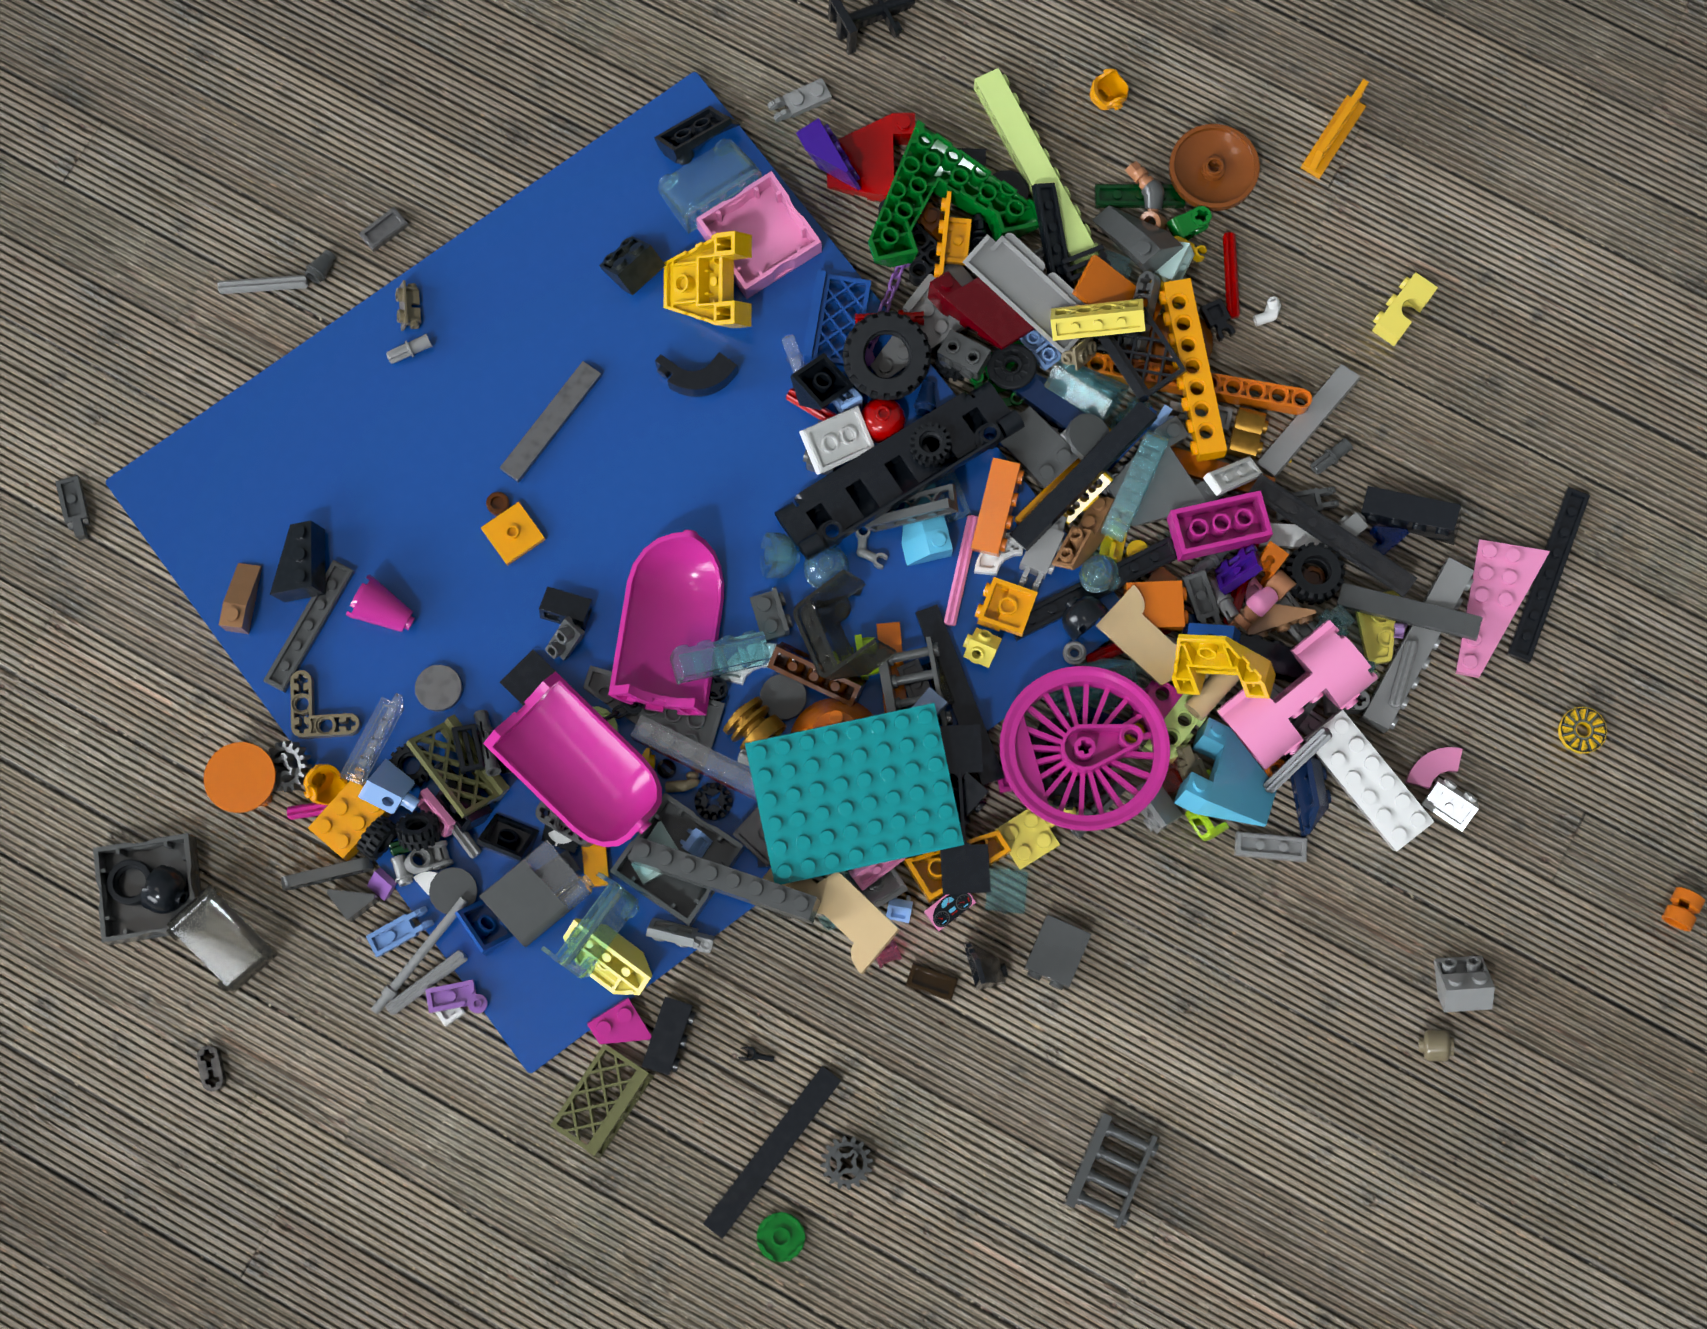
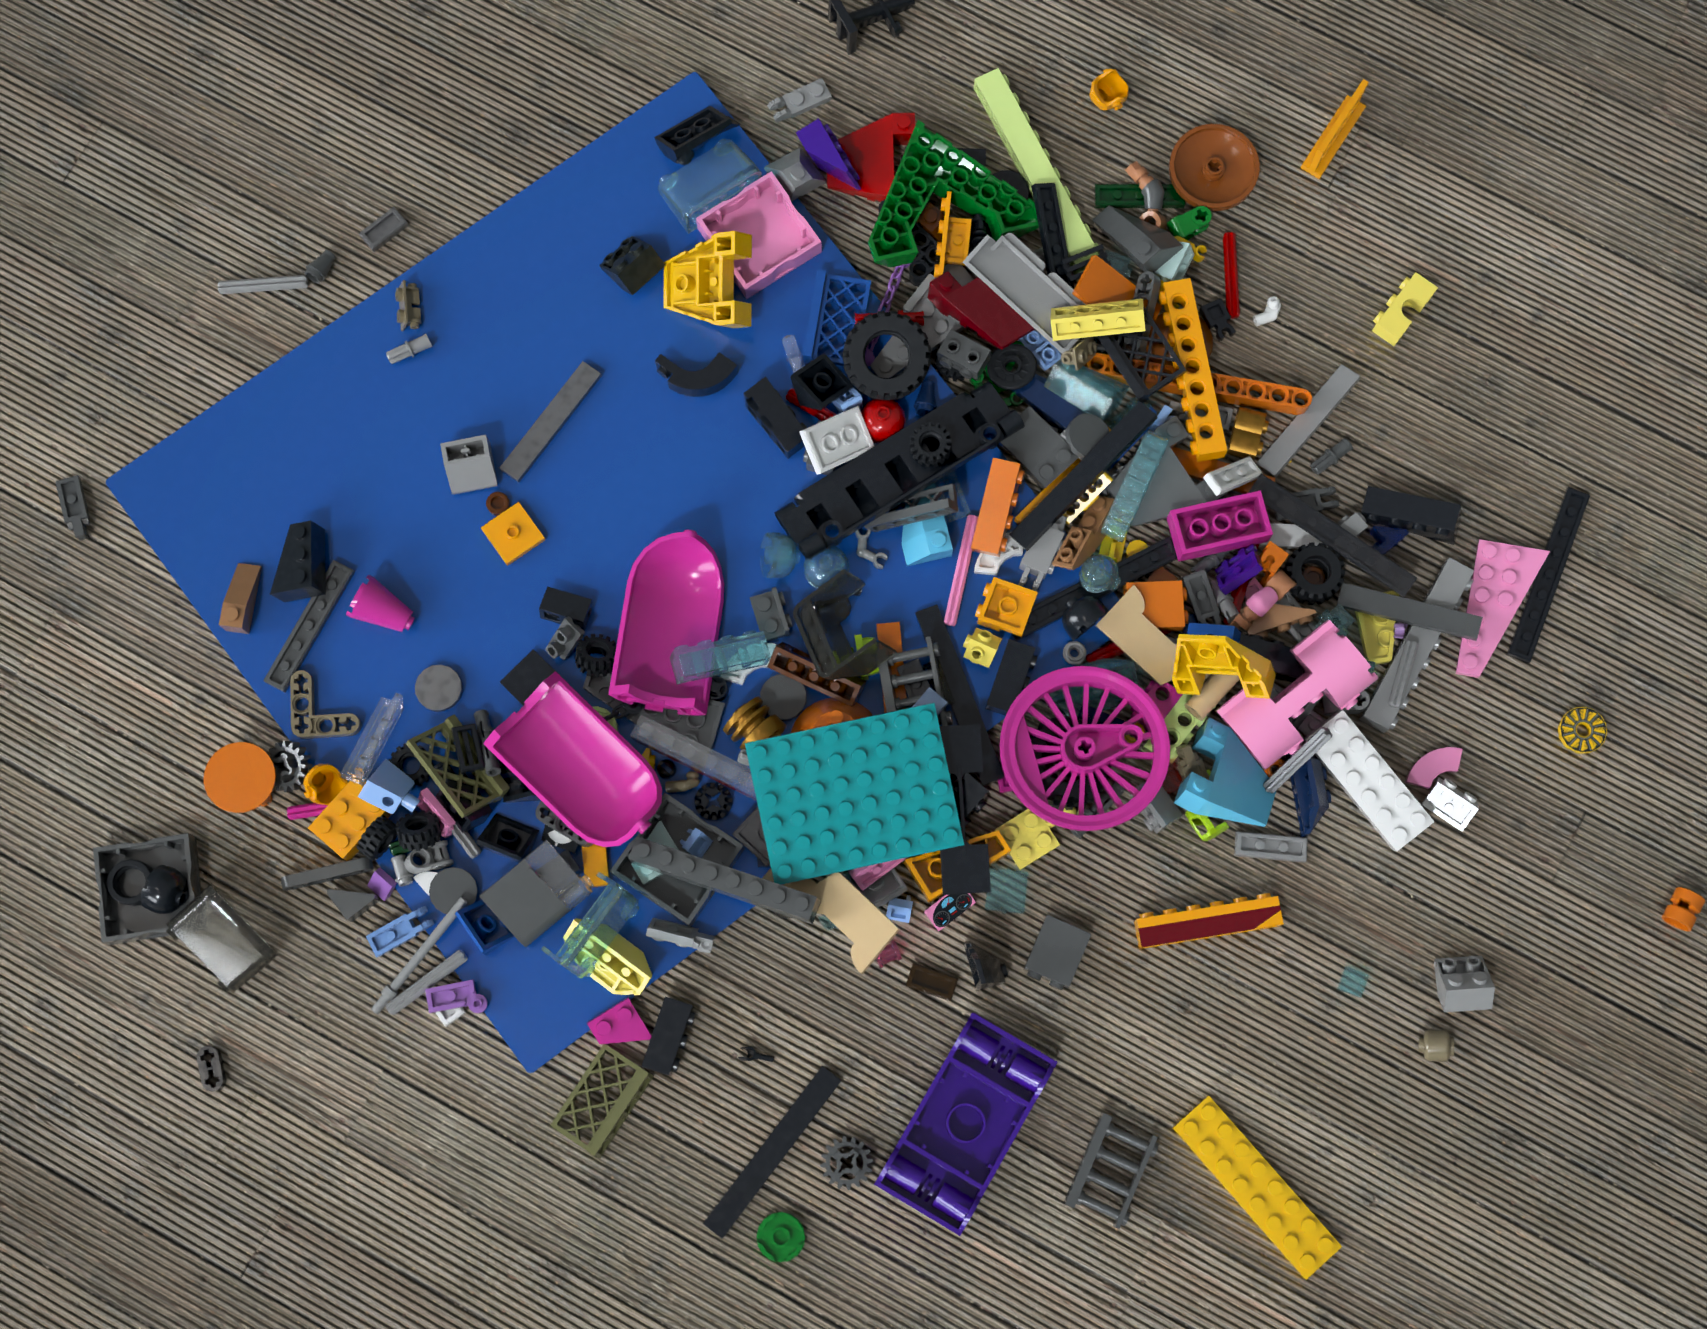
(469, 464): none -> light grey slope
(518, 791): none -> black slope
(595, 665): none -> black tyre
(775, 417): none -> black wedge
(796, 174): none -> light grey slope
(965, 1123): none -> dark purple piece
(1011, 676): none -> black brick
(1208, 922): none -> brick
(1257, 1187): none -> yellow plate
(1353, 982): none -> clear light blue tile

